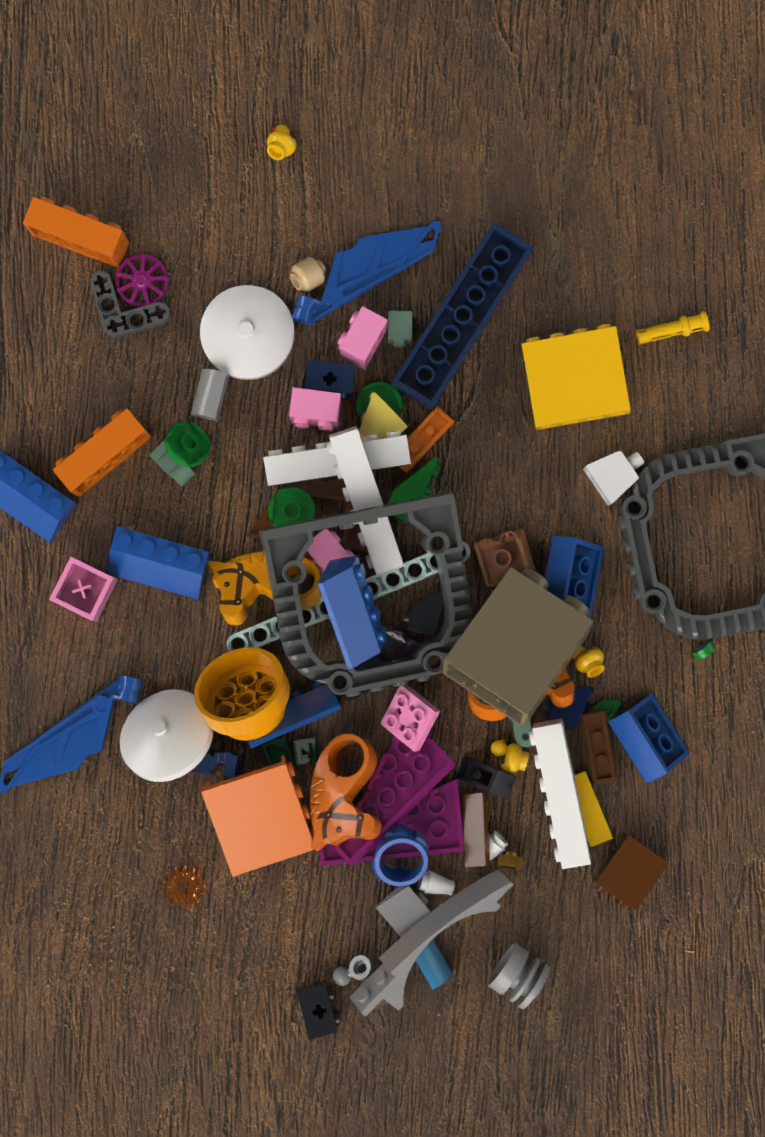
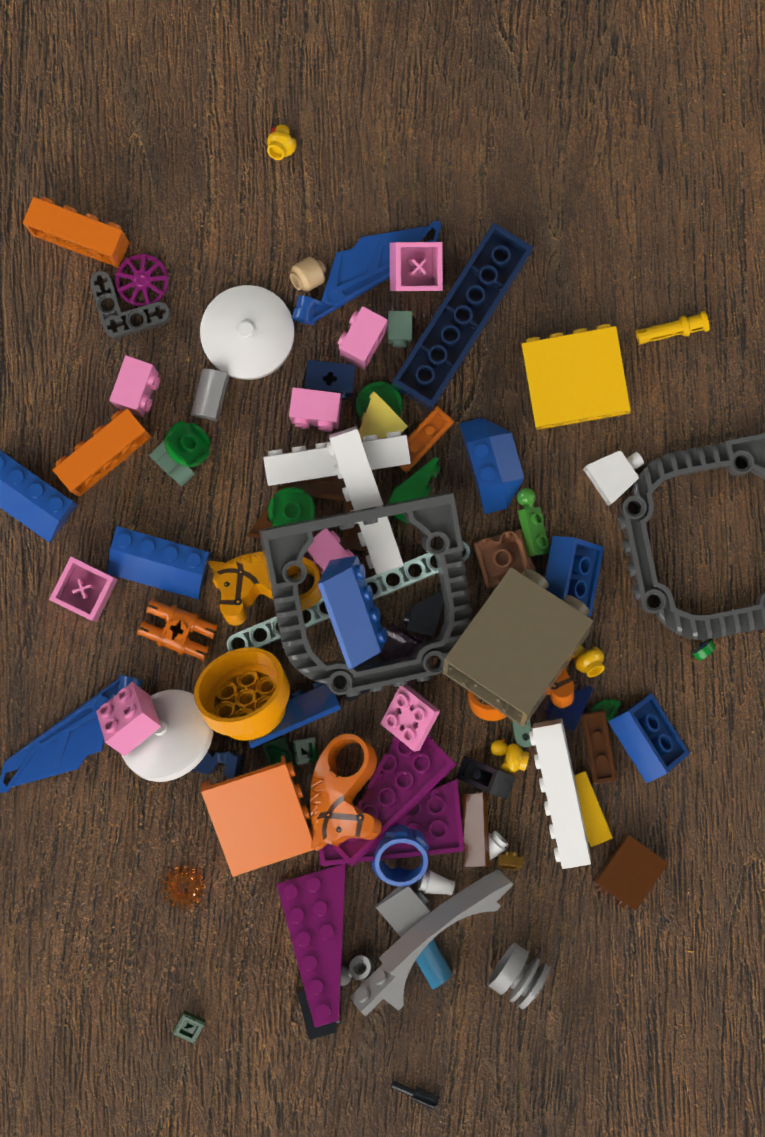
(128, 719): none -> bright pink brick
(135, 386): none -> bright pink brick
(189, 623): none -> orange pin
(189, 1026): none -> tile
(316, 925): none -> magenta wing
(416, 266): none -> bright pink brick
(418, 1095): none -> black axle
(492, 462): none -> blue wedge
(532, 524): none -> bright green plate

